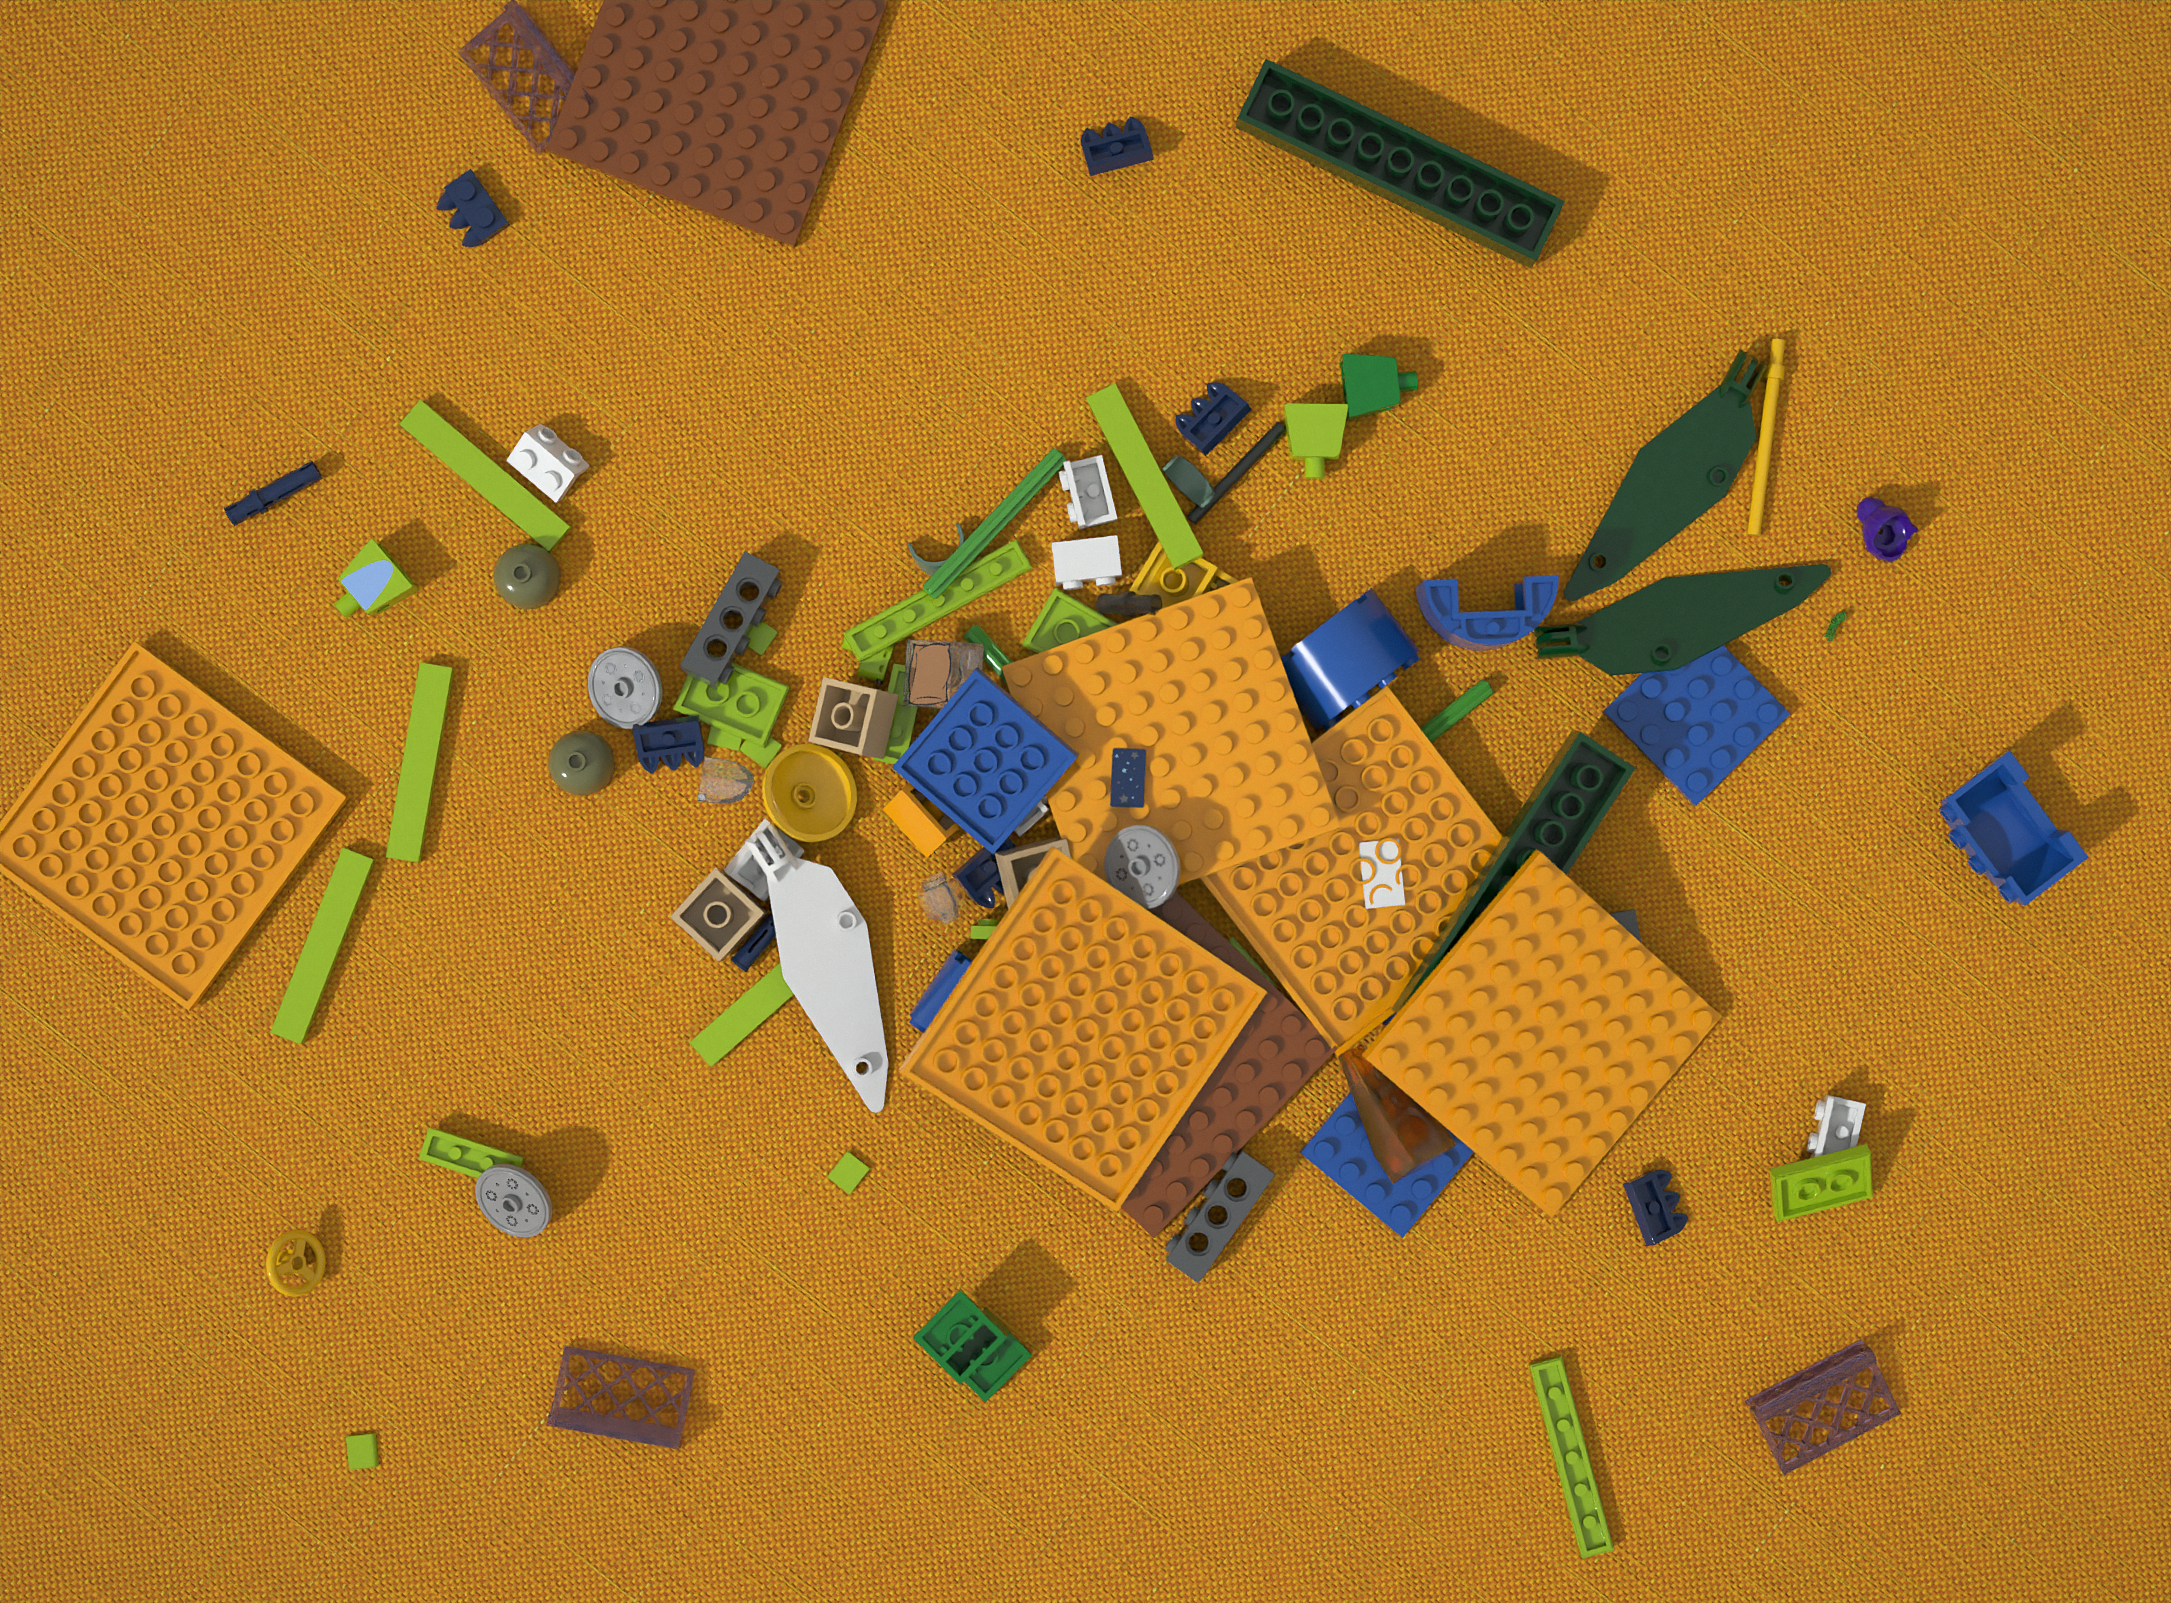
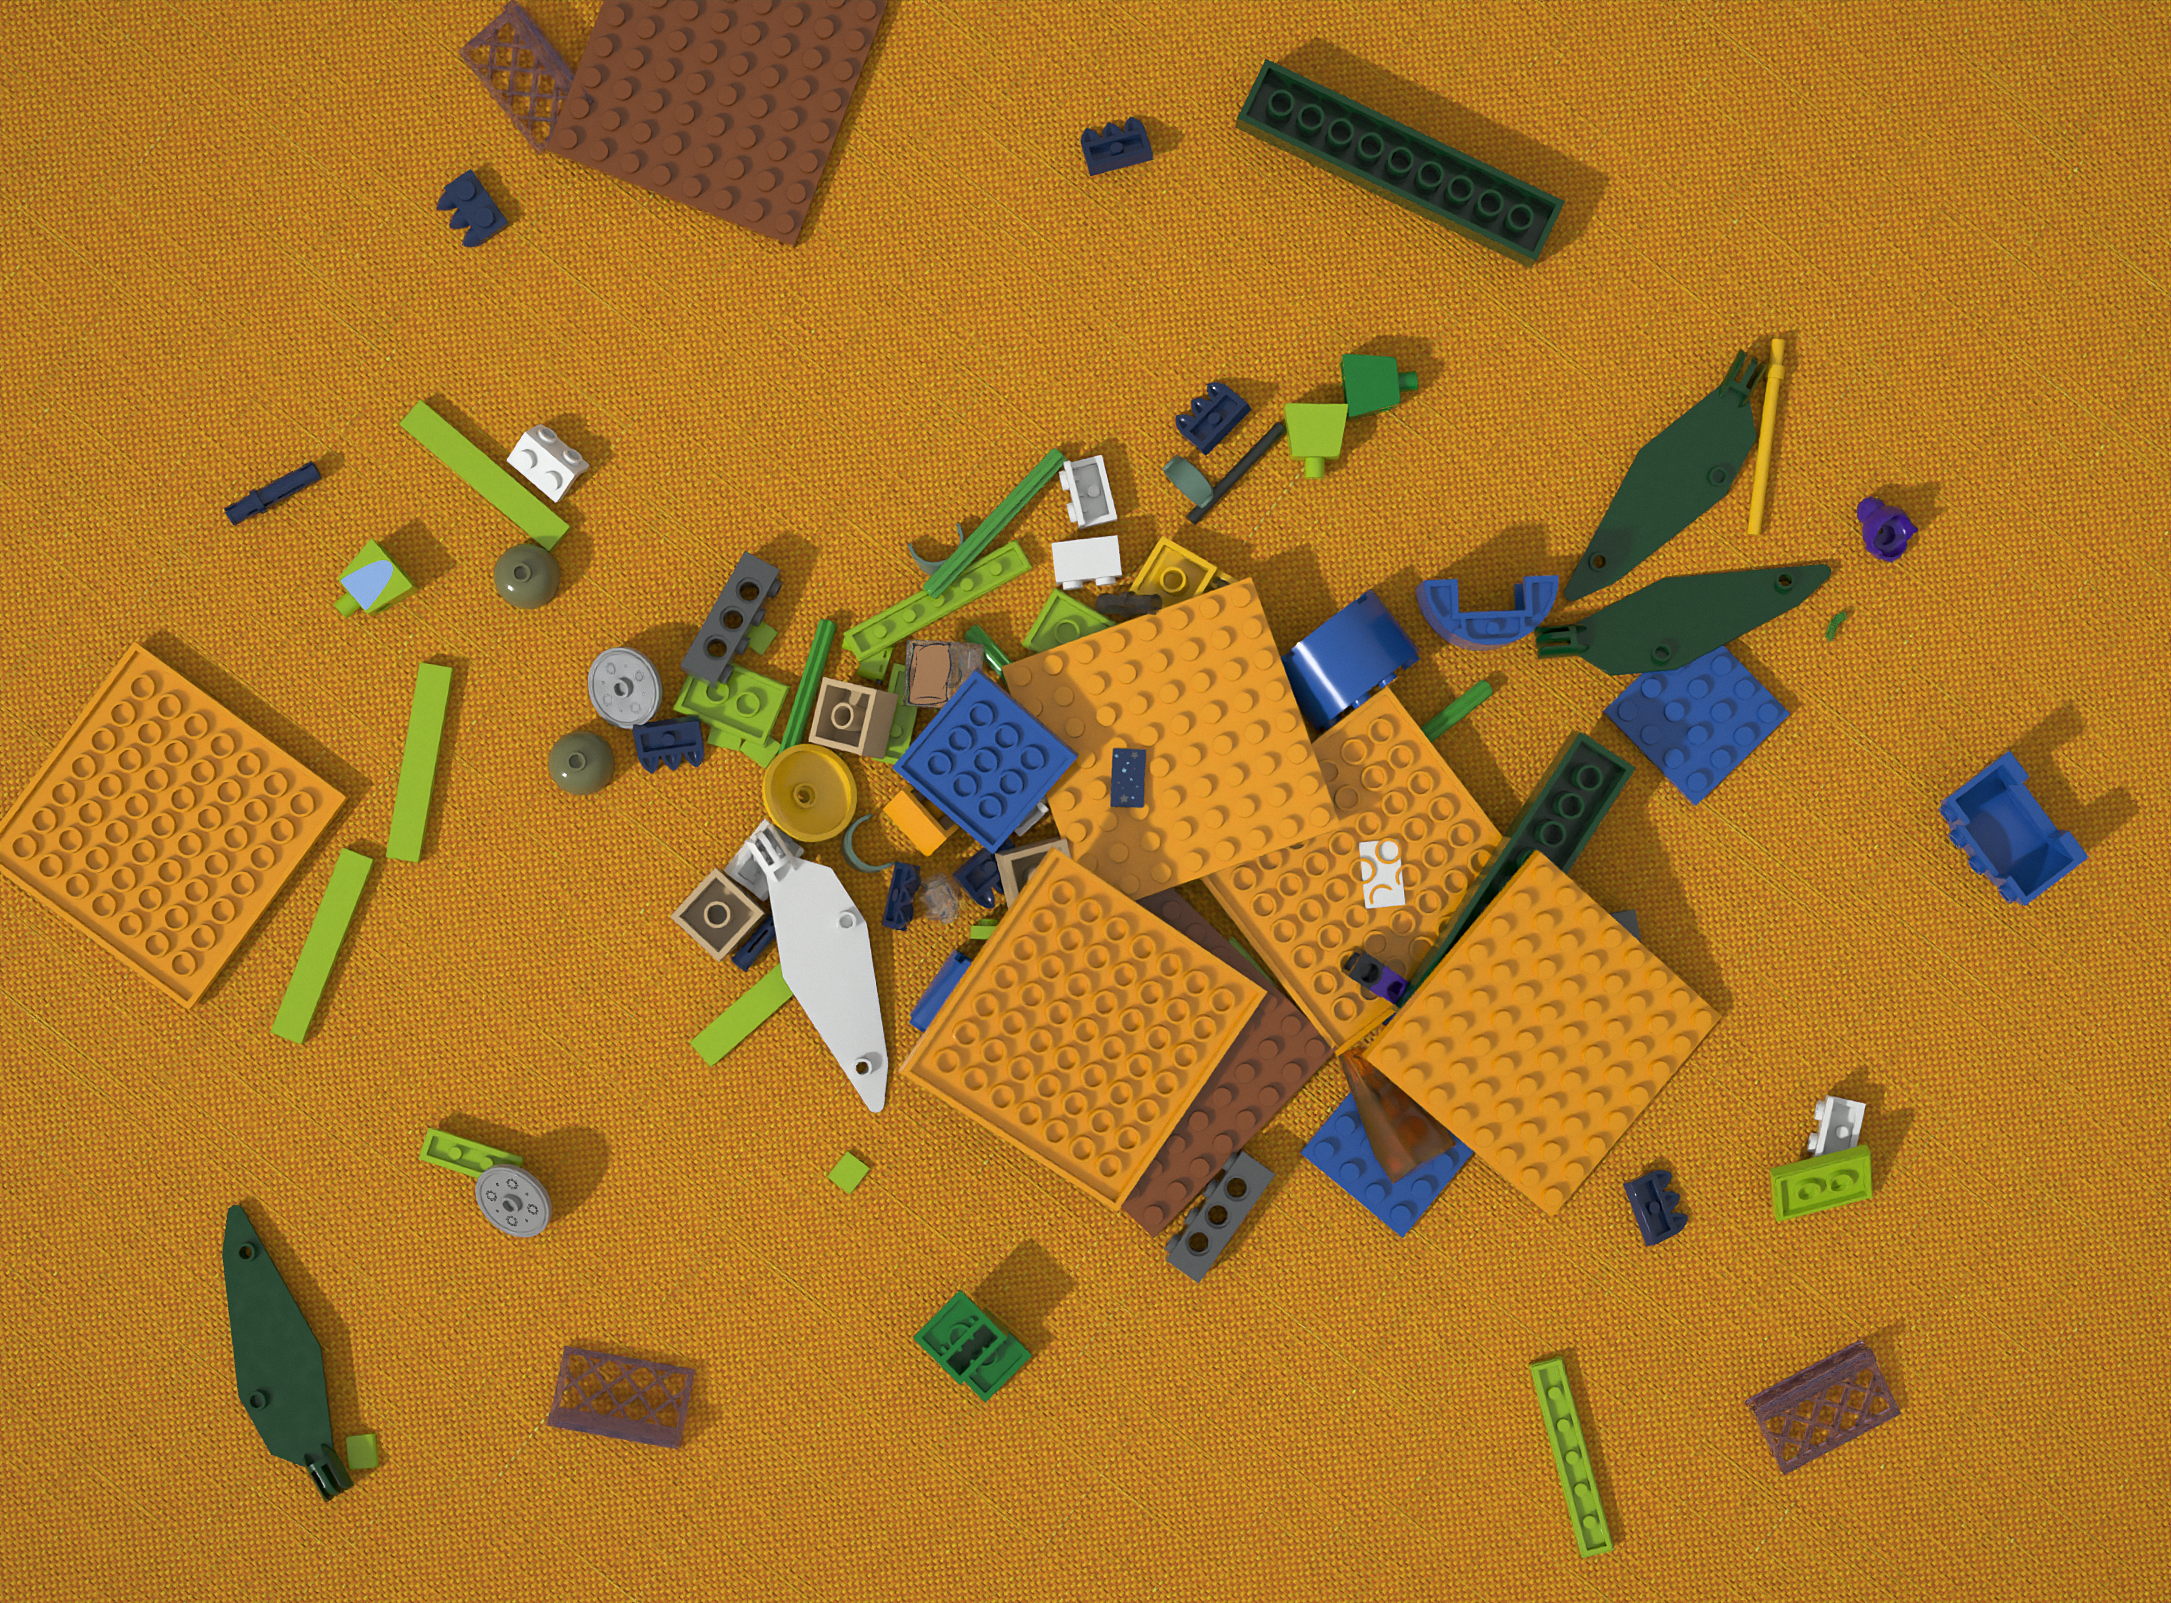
(278, 1360): none -> dark green wing
(280, 1262): yellow piece -> none
(723, 781): clear brick -> none
(809, 684): none -> bright green axle
(849, 855): none -> sand green helmet
(901, 896): none -> dark blue plate
(1143, 865): light grey shield -> none
(1145, 477): lime tile -> none
(1375, 976): none -> leg

